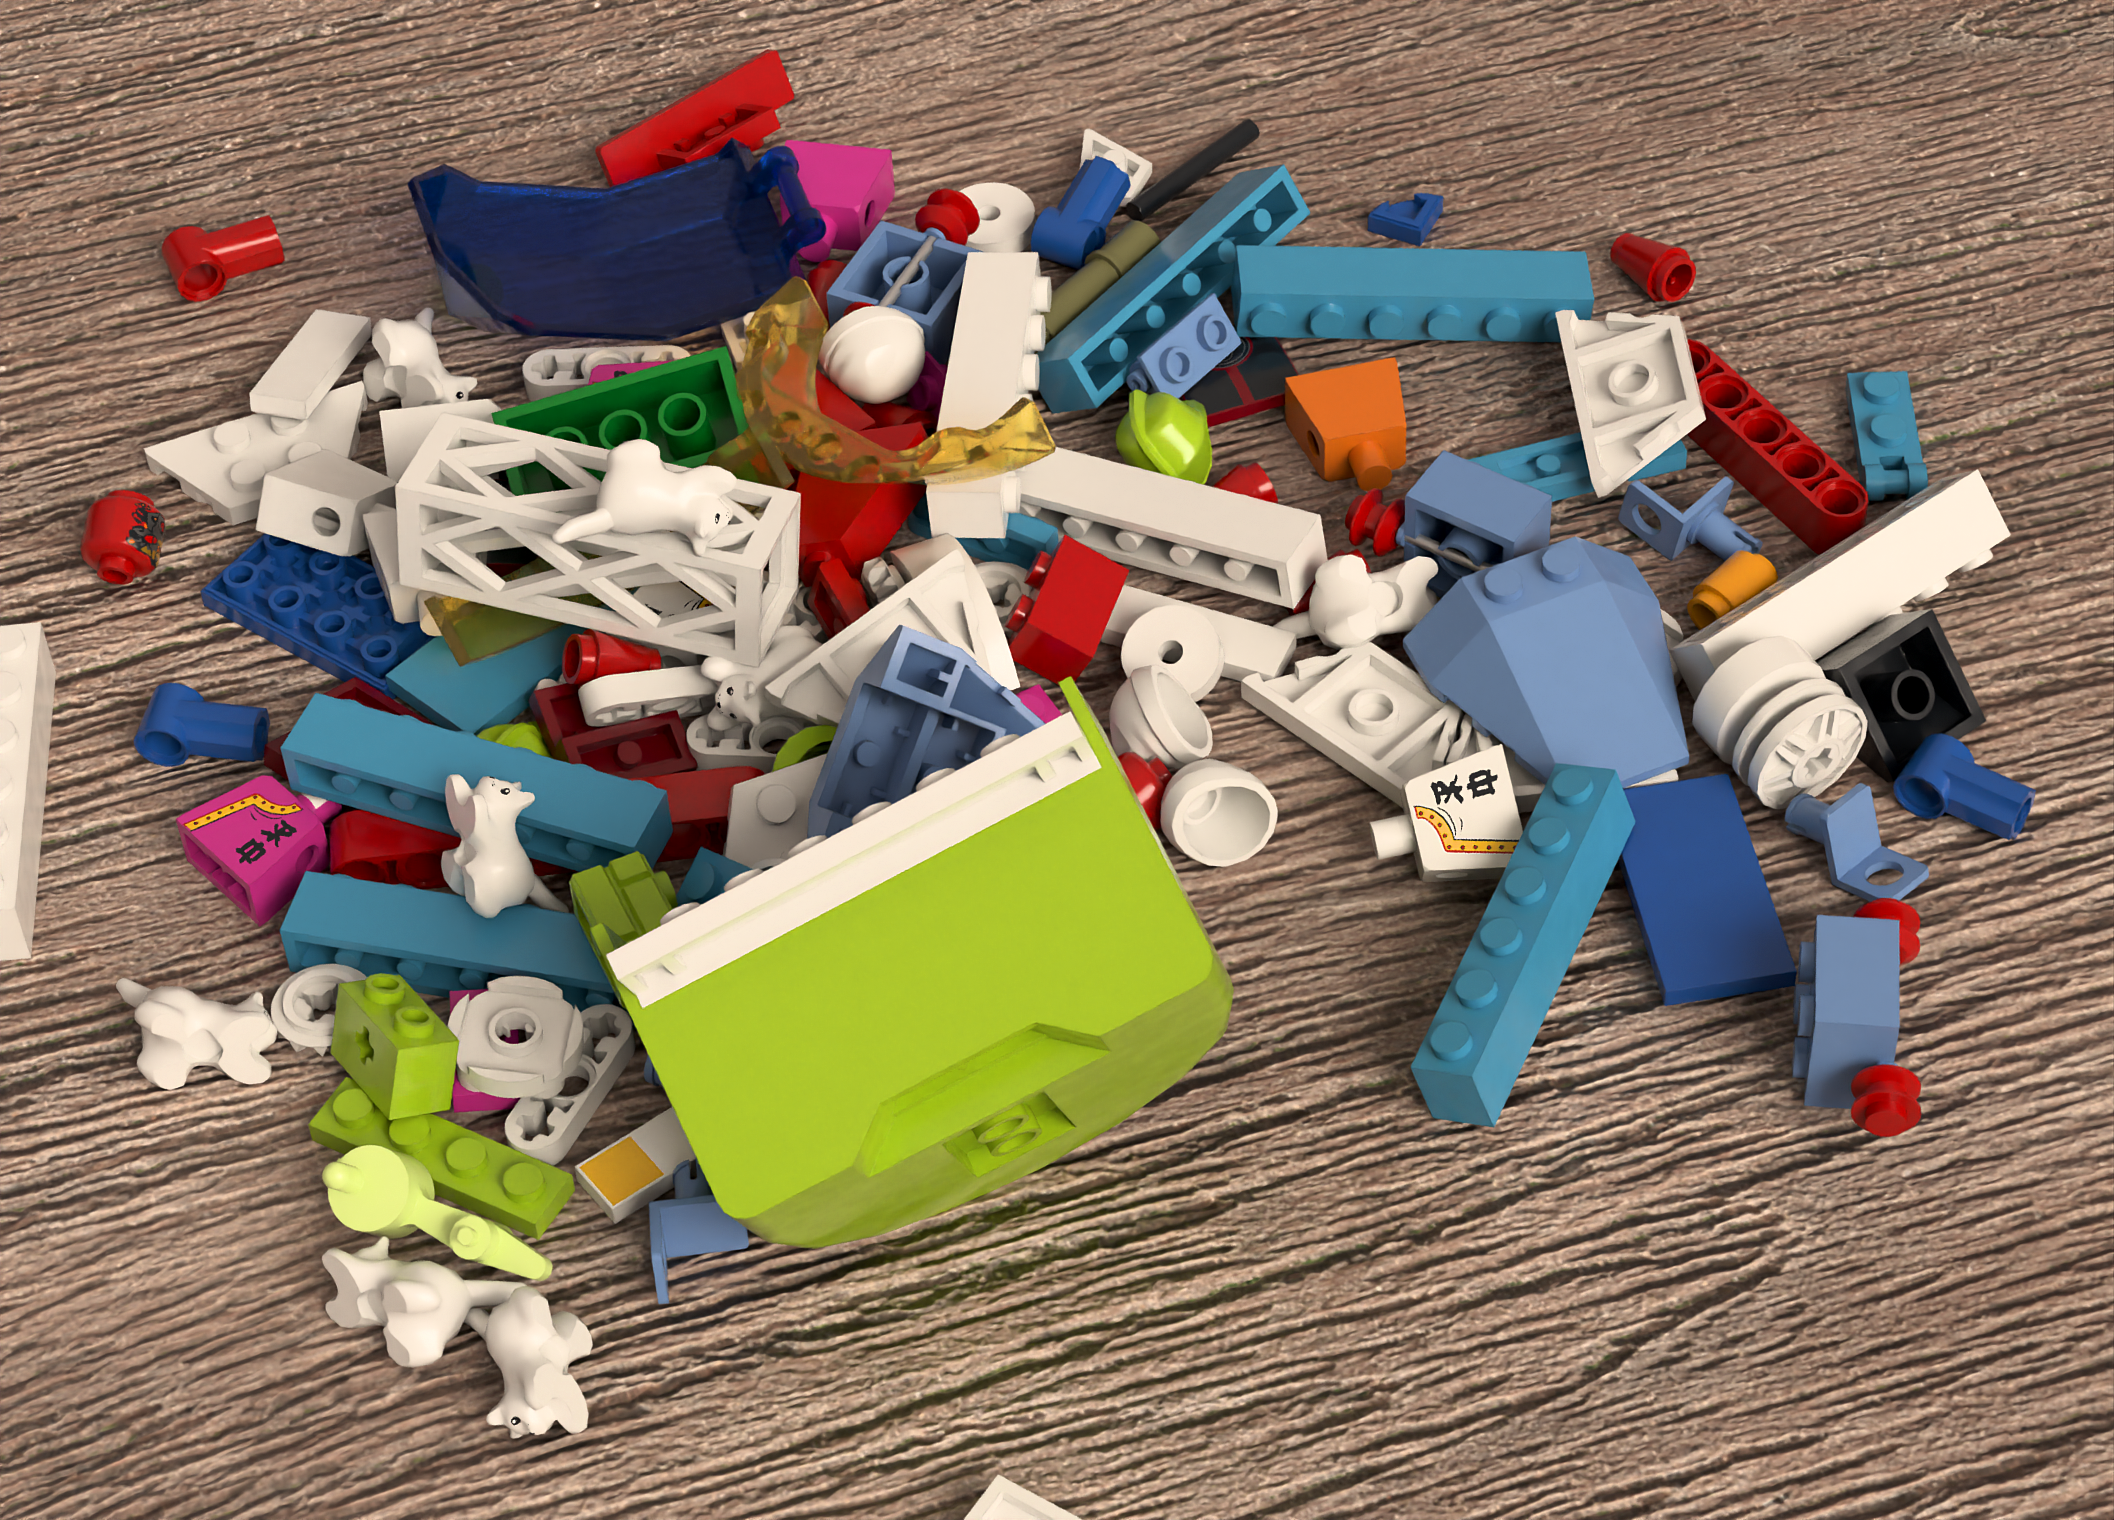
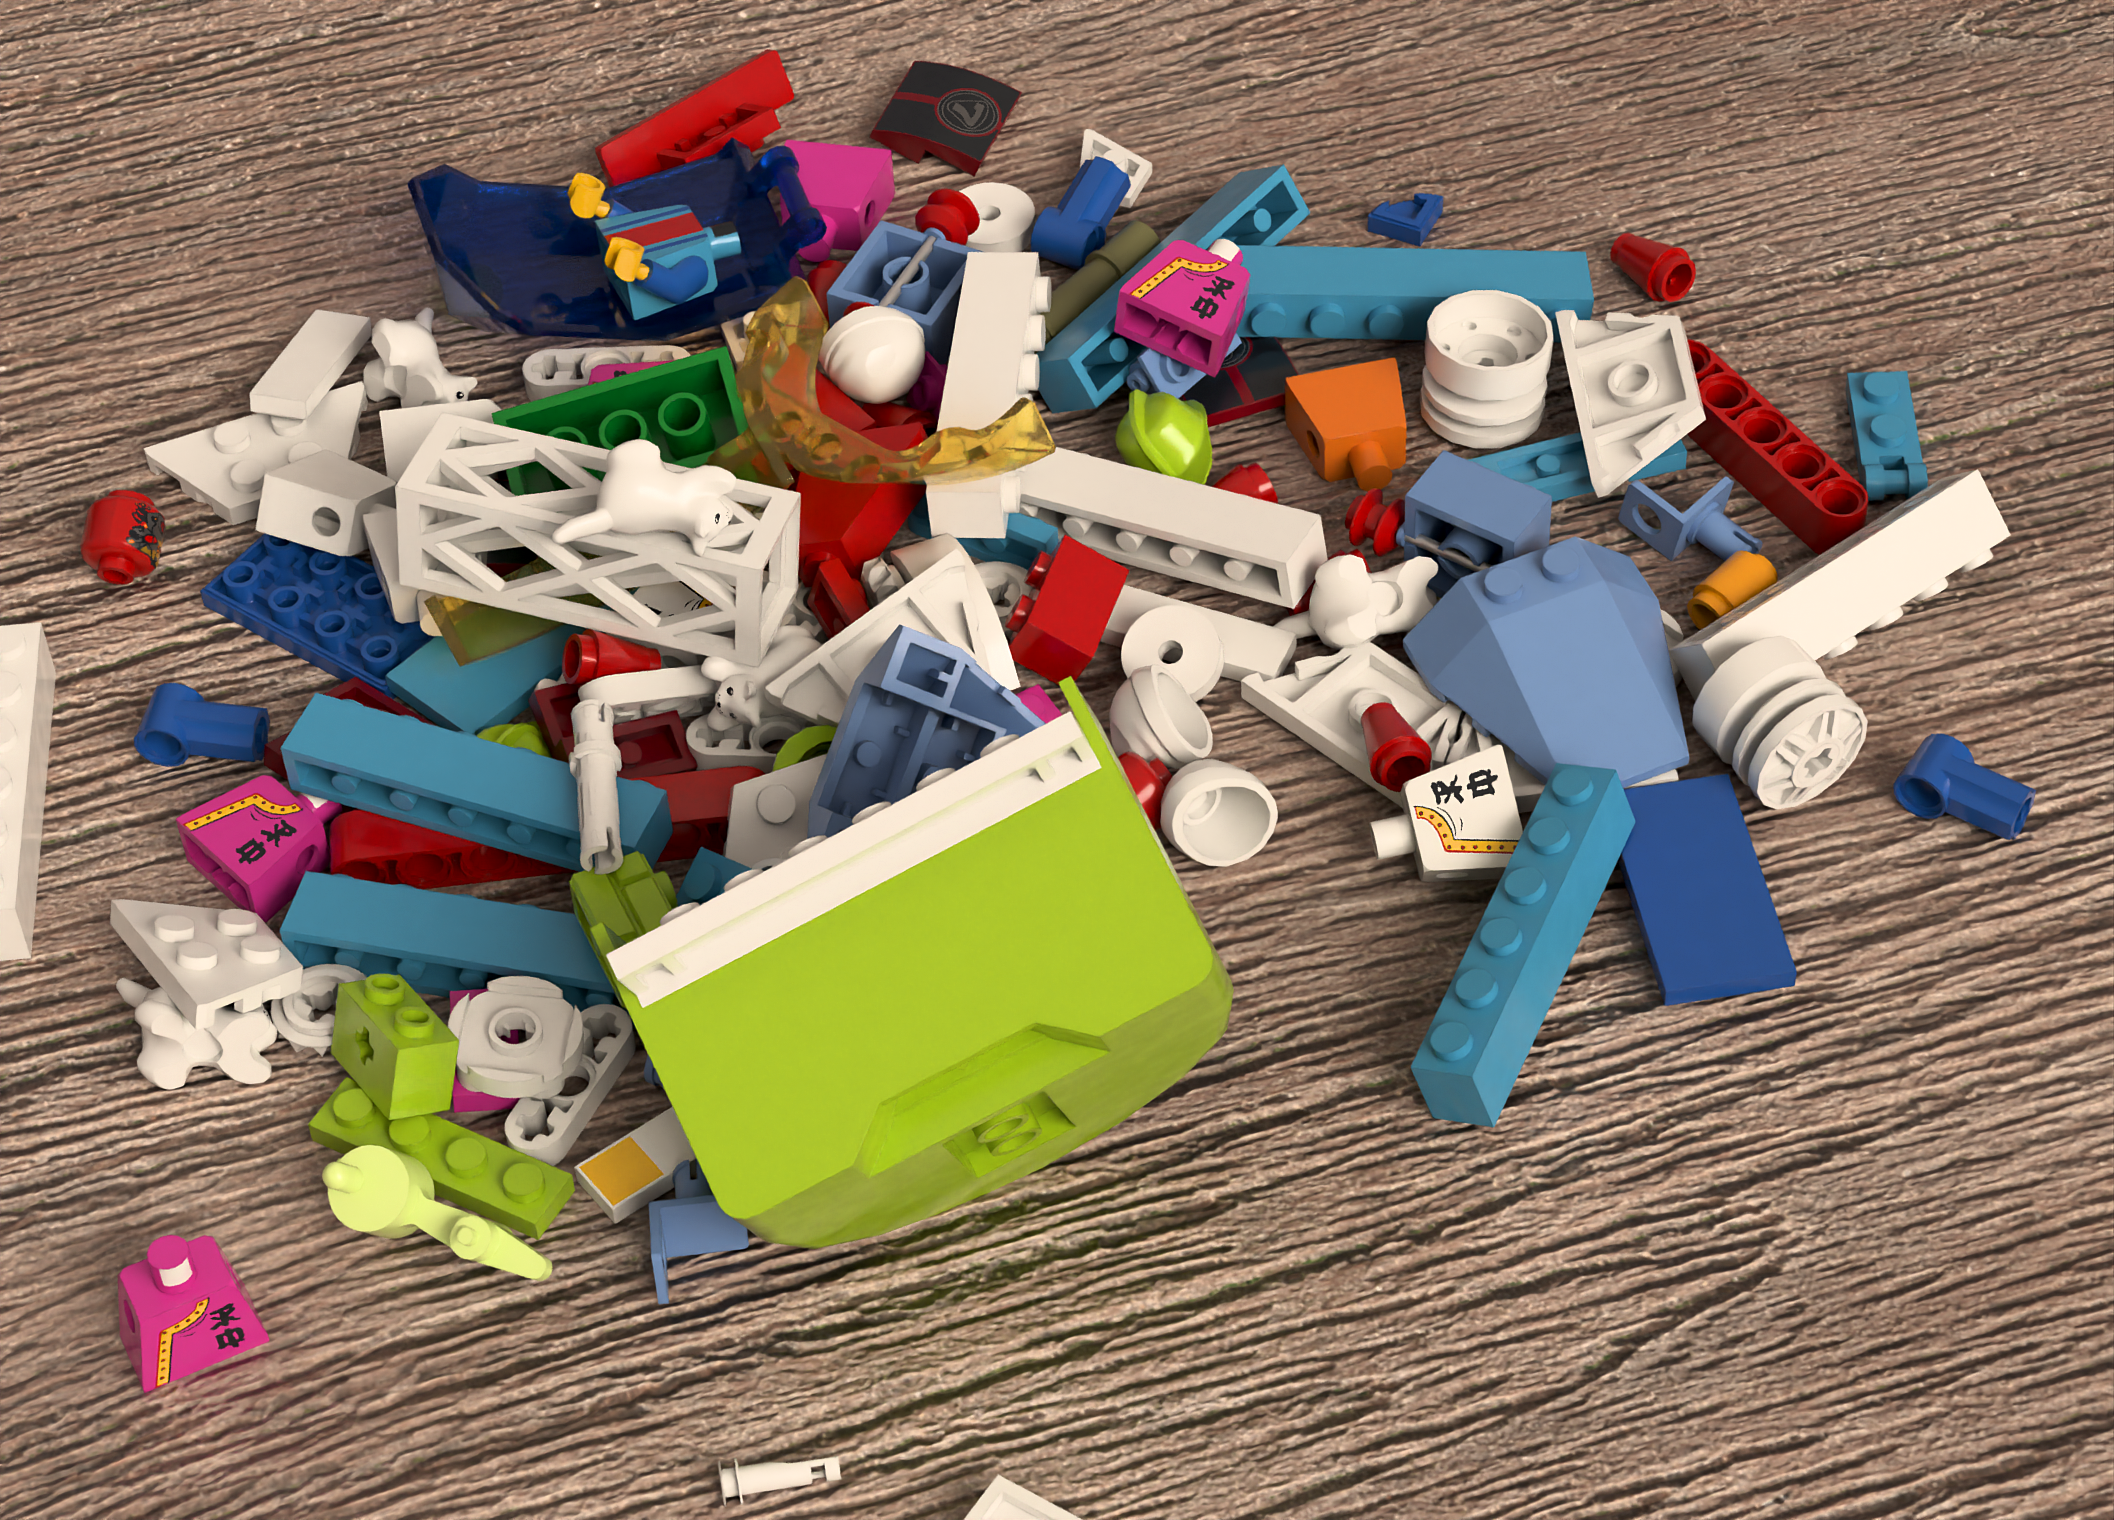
(184, 1310): none -> dark pink torso
(205, 260): red piece -> none
(207, 956): none -> white wing
(413, 1301): white animal -> none
(490, 861): white animal -> none
(534, 1363): white animal -> none
(595, 771): none -> white pin
(653, 254): none -> torso
(774, 1476): none -> white piece
(947, 114): none -> black slope
(1186, 303): none -> dark pink torso
(1192, 170): black bar -> none
(1393, 747): none -> red cone
(1486, 368): none -> white wheel
(1853, 843): medium blue bracket -> none
(1854, 1016): medium blue brick -> none
(1906, 687): black slope -> none

